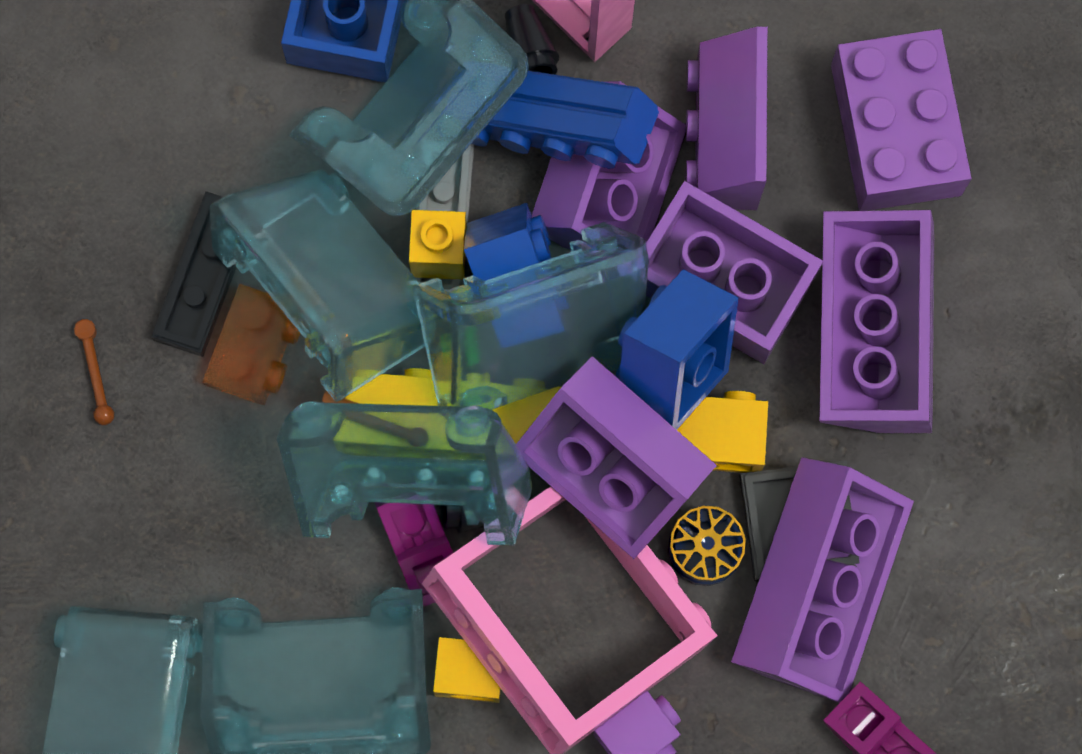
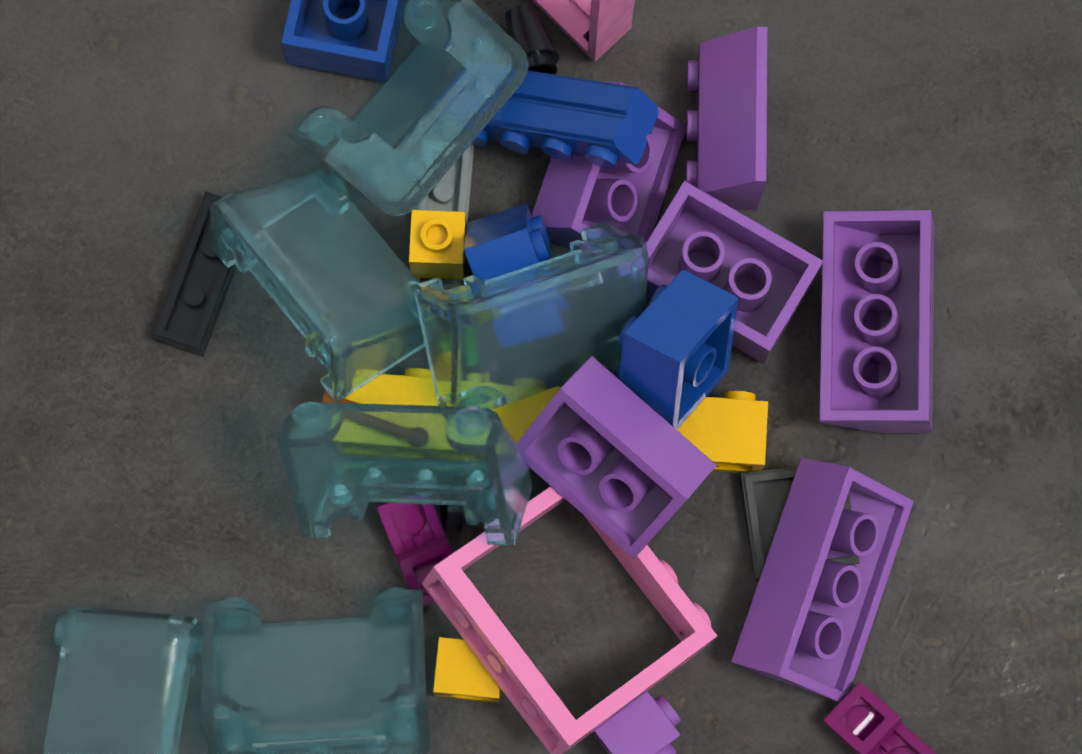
(86, 332): dark orange hinge -> none
(251, 347): clear orange bracket -> none
(706, 545): wheel -> none
(900, 120): medium lavender brick -> none

